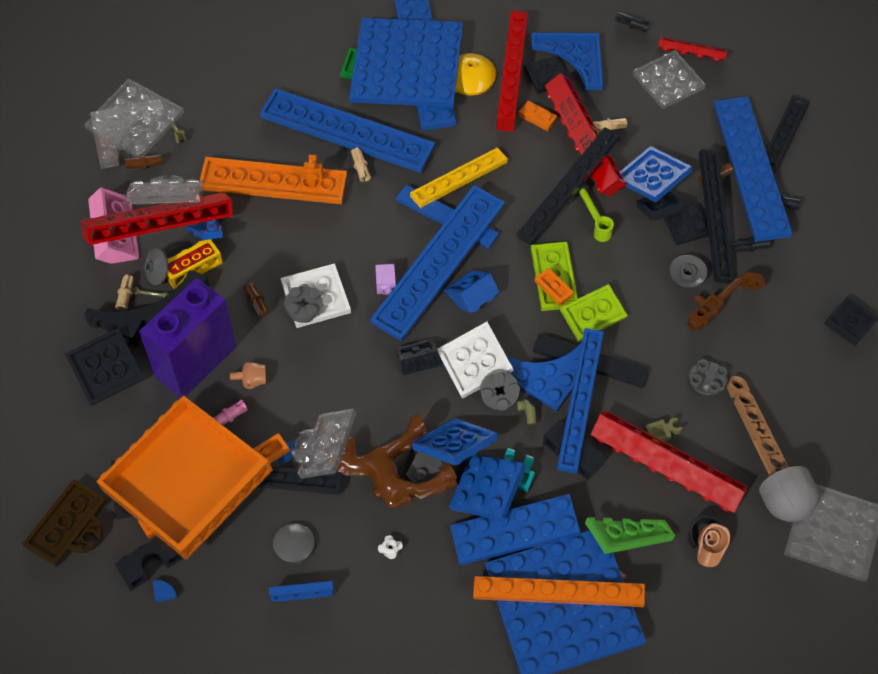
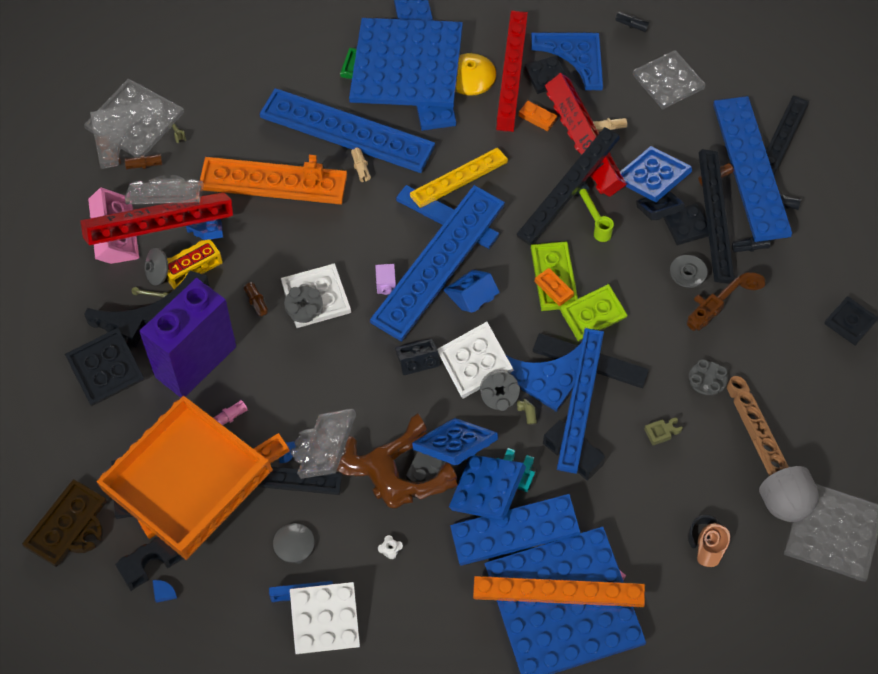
(124, 293): tan axle -> none
(251, 375): nougat piece -> none
(324, 618): none -> white plate
(627, 534): bright green wing -> none
(670, 461): red brick -> none
(699, 50): red plate -> none

